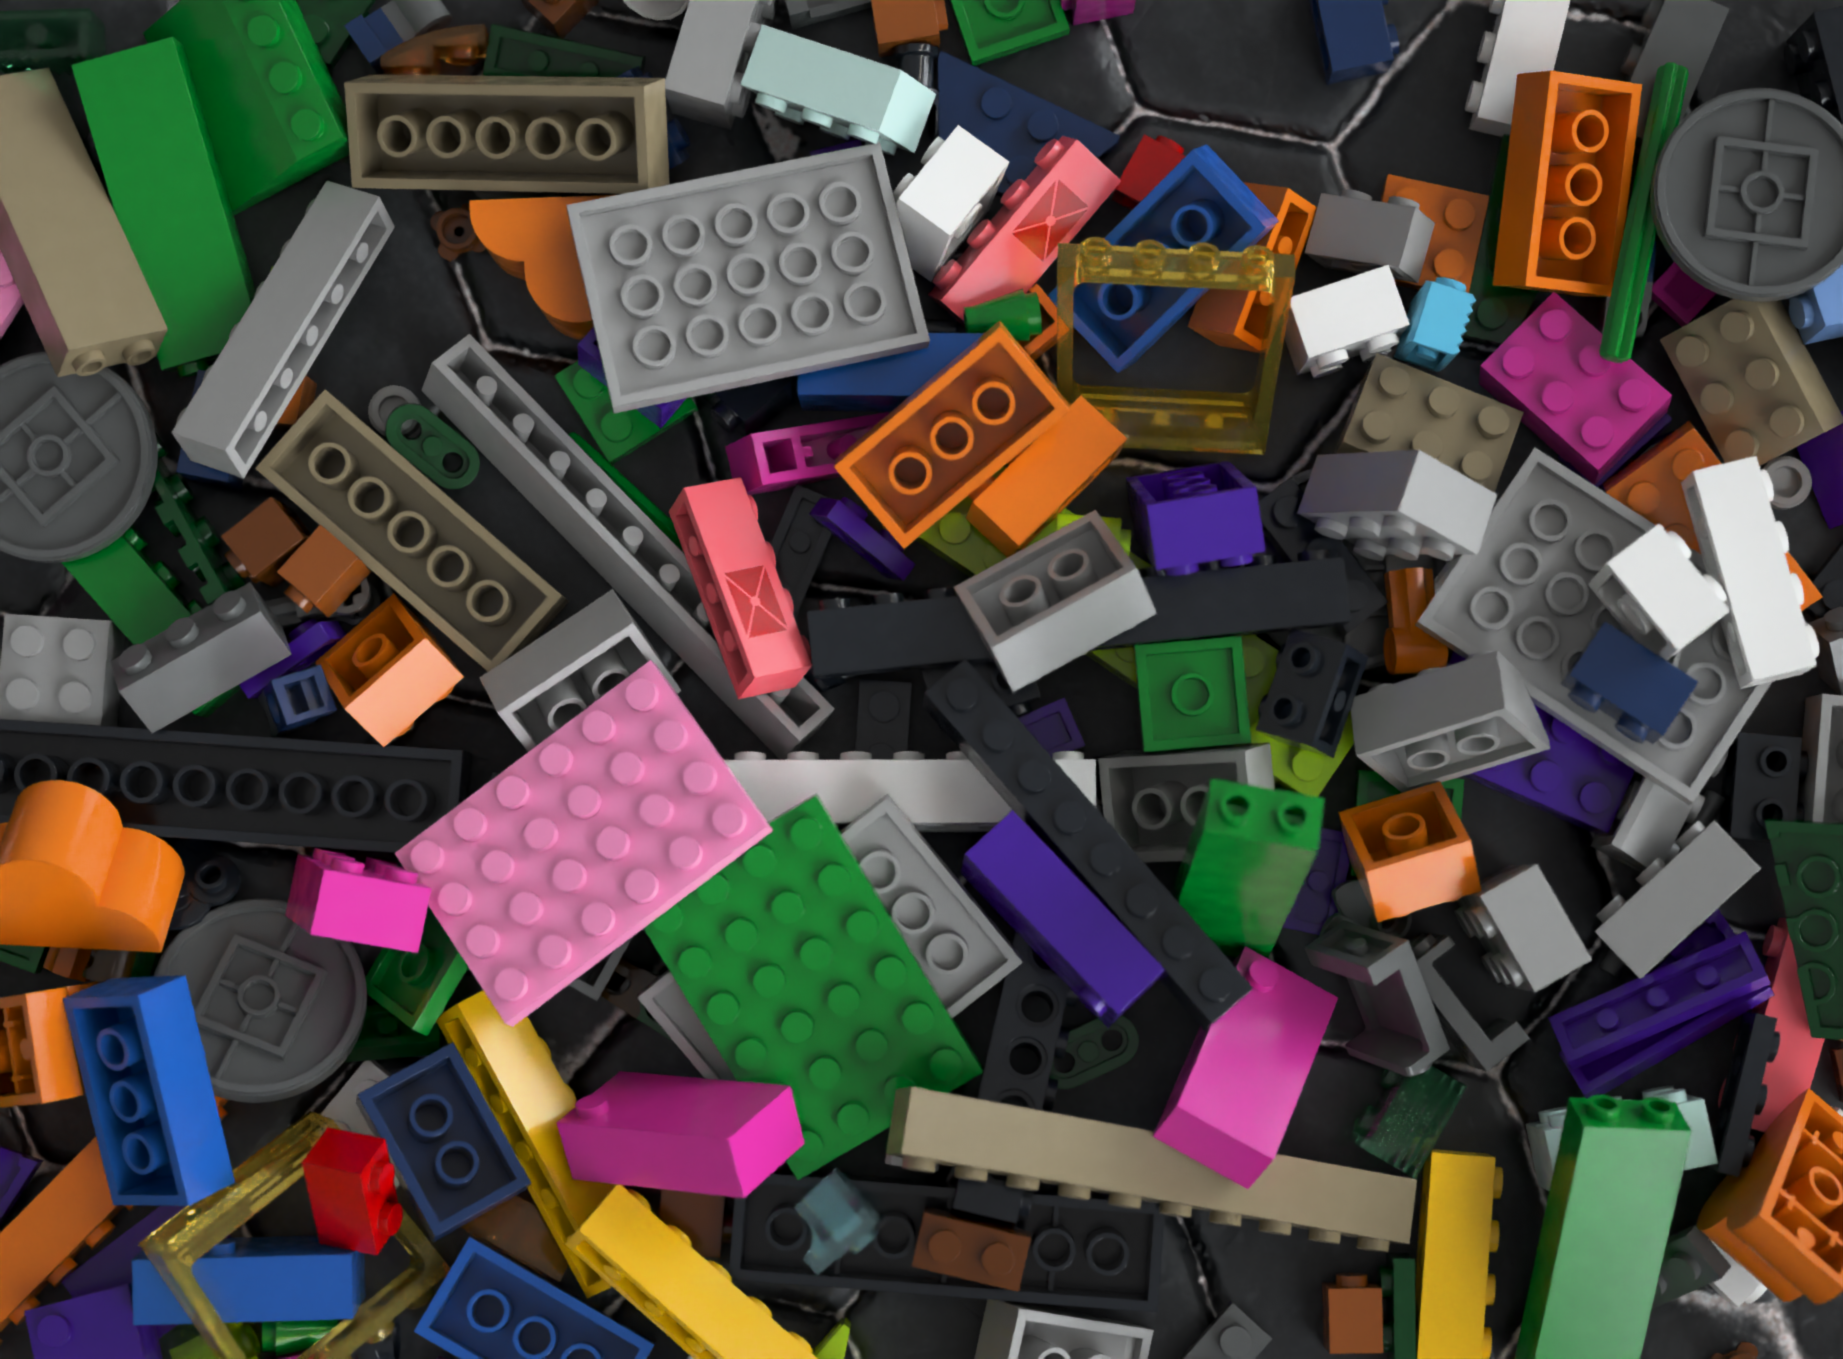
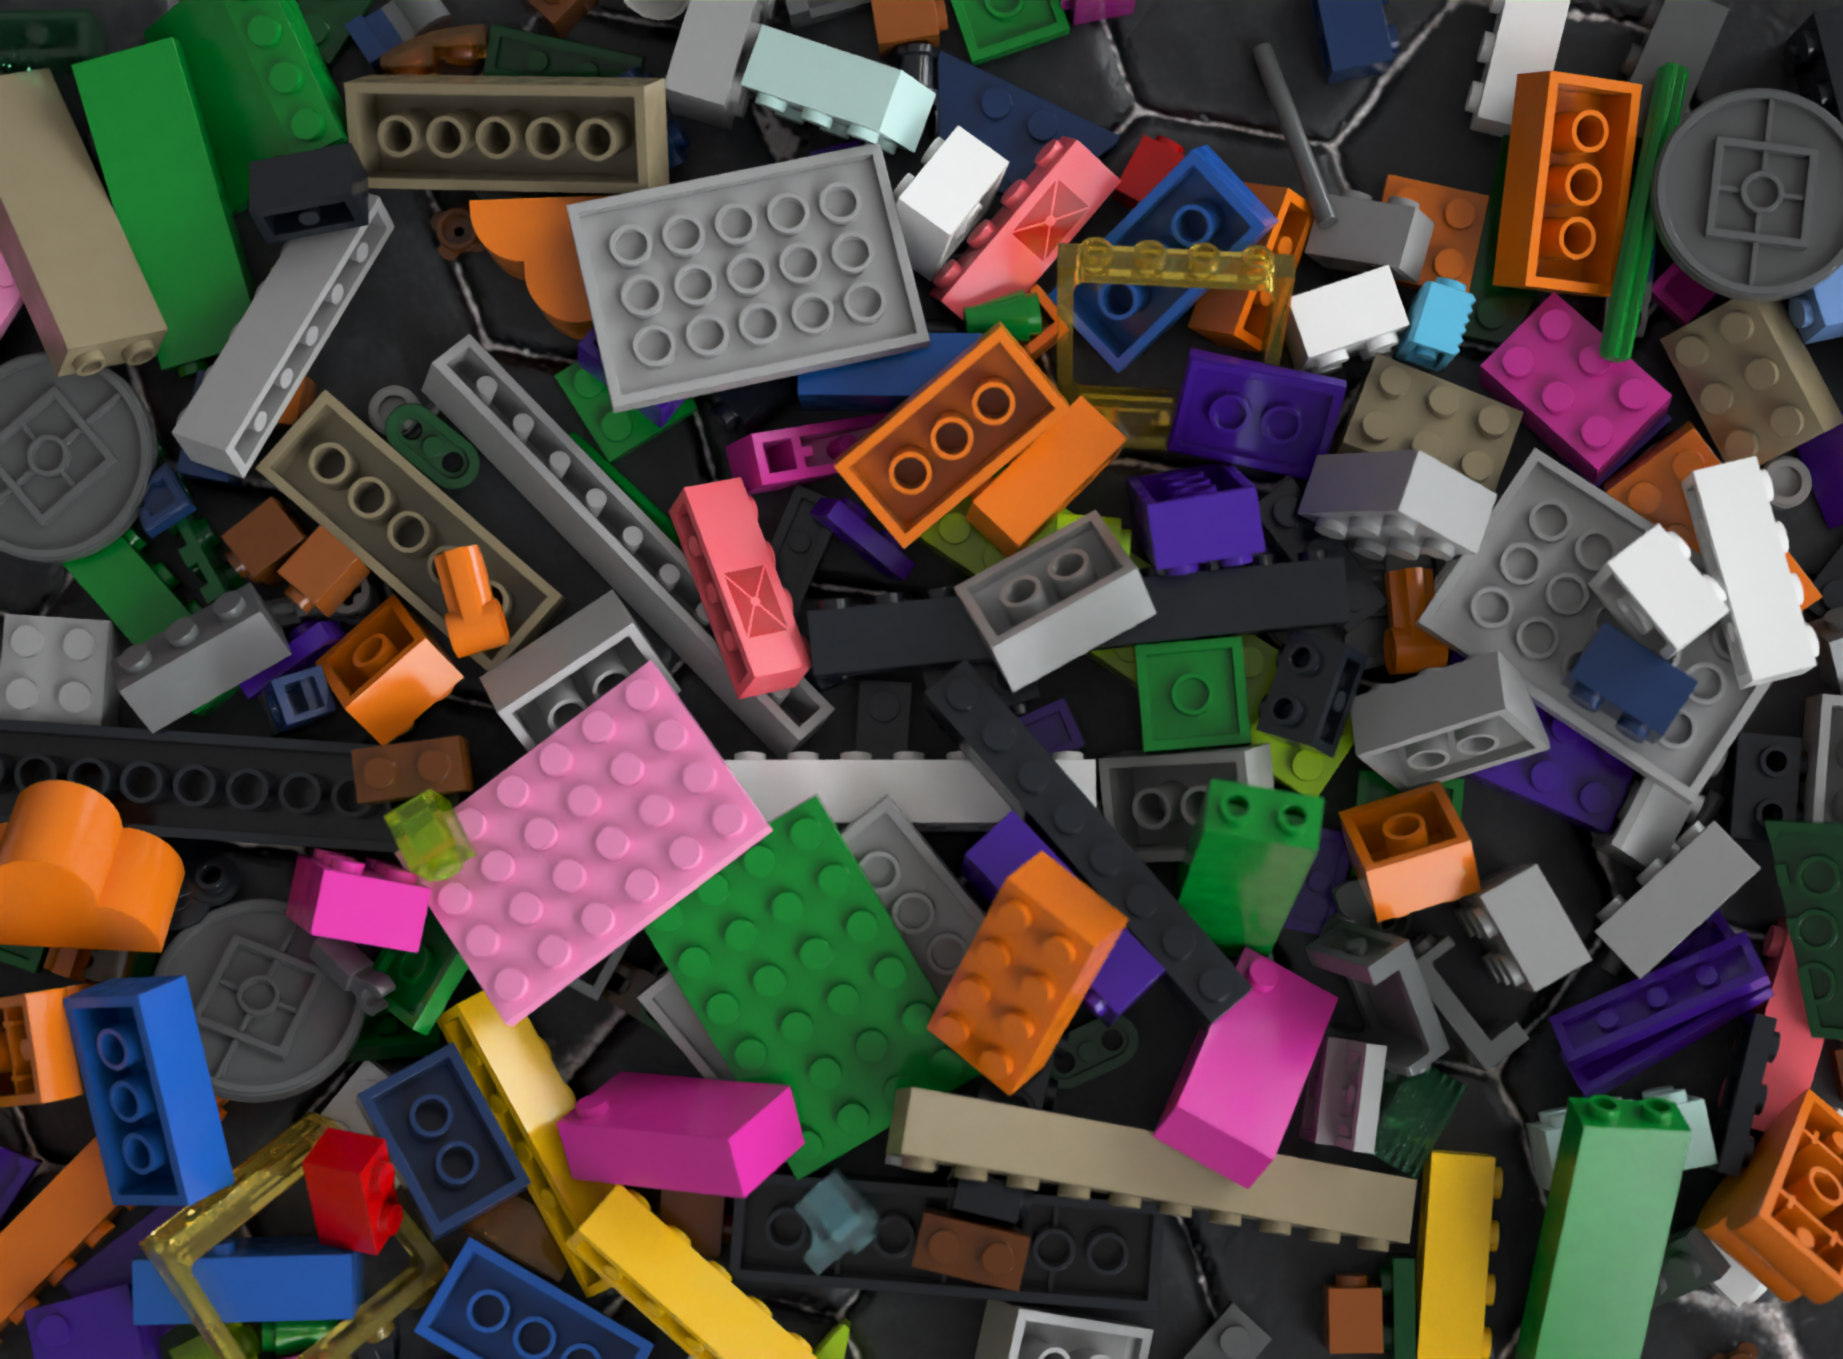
(164, 502): none -> dark blue tile
(308, 193): none -> black brick
(353, 972): none -> flat silver bar
(411, 768): none -> reddish brown brick
(430, 836): none -> clear neon green brick
(473, 615): none -> orange piece
(1026, 972): none -> orange brick
(1254, 414): none -> dark purple tile
(1295, 136): none -> dark grey bar
(1343, 1094): none -> light grey slope

